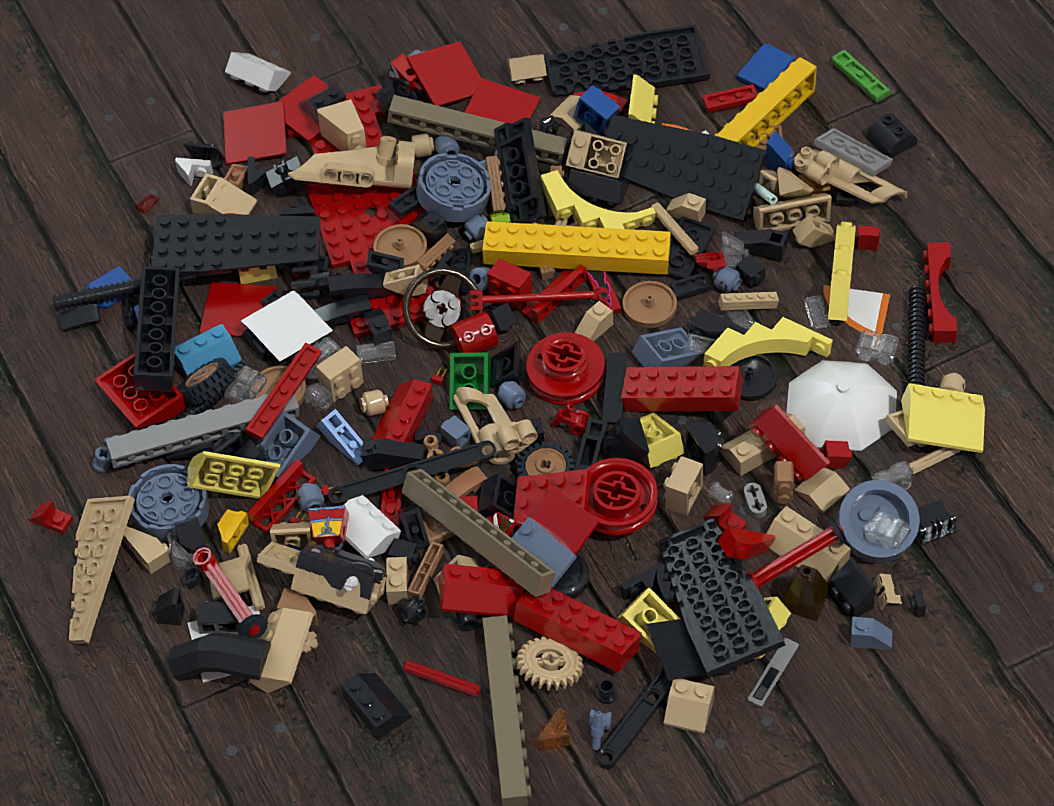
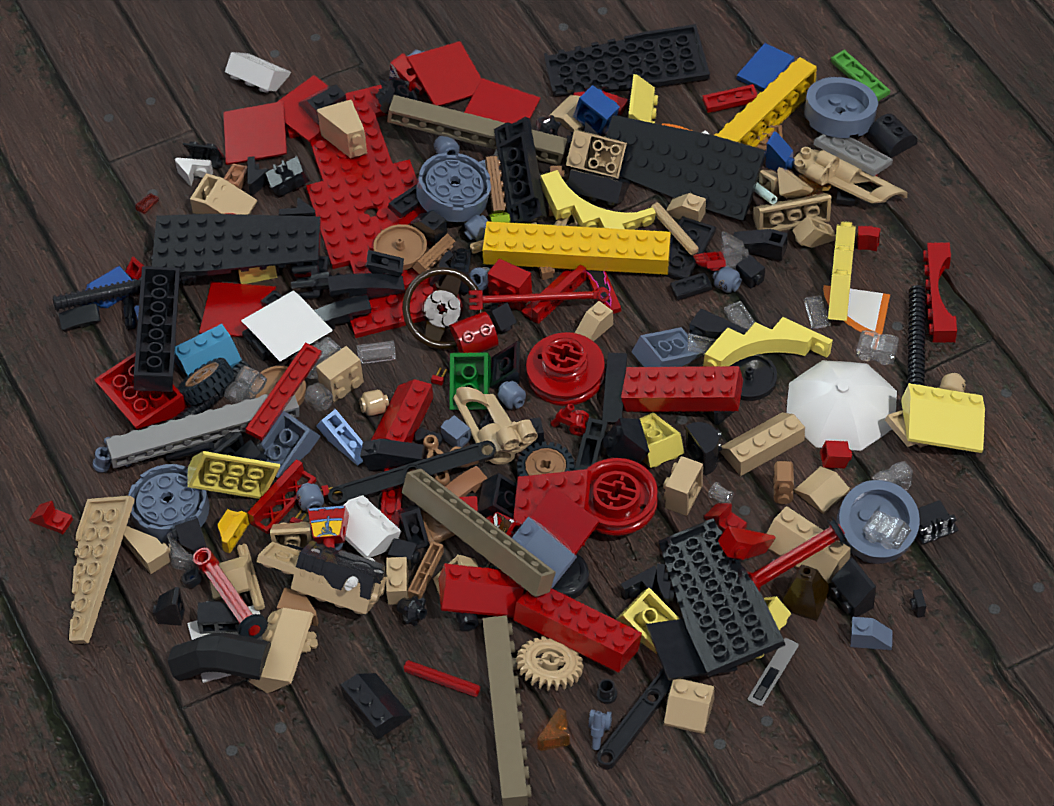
(134, 268): none -> red slope
(378, 326): black slope -> none
(379, 166): tan panel -> none
(400, 280): tan slope -> none
(423, 145): tan head -> none
(526, 67): tan slope -> none
(649, 304): medium nougat piece -> none
(744, 301): tan piece -> none
(758, 499): light grey beam -> none
(788, 442): red slope -> none
(836, 94): none -> sand blue brick
(889, 590): tan piece -> none
(932, 458): tan axle -> none

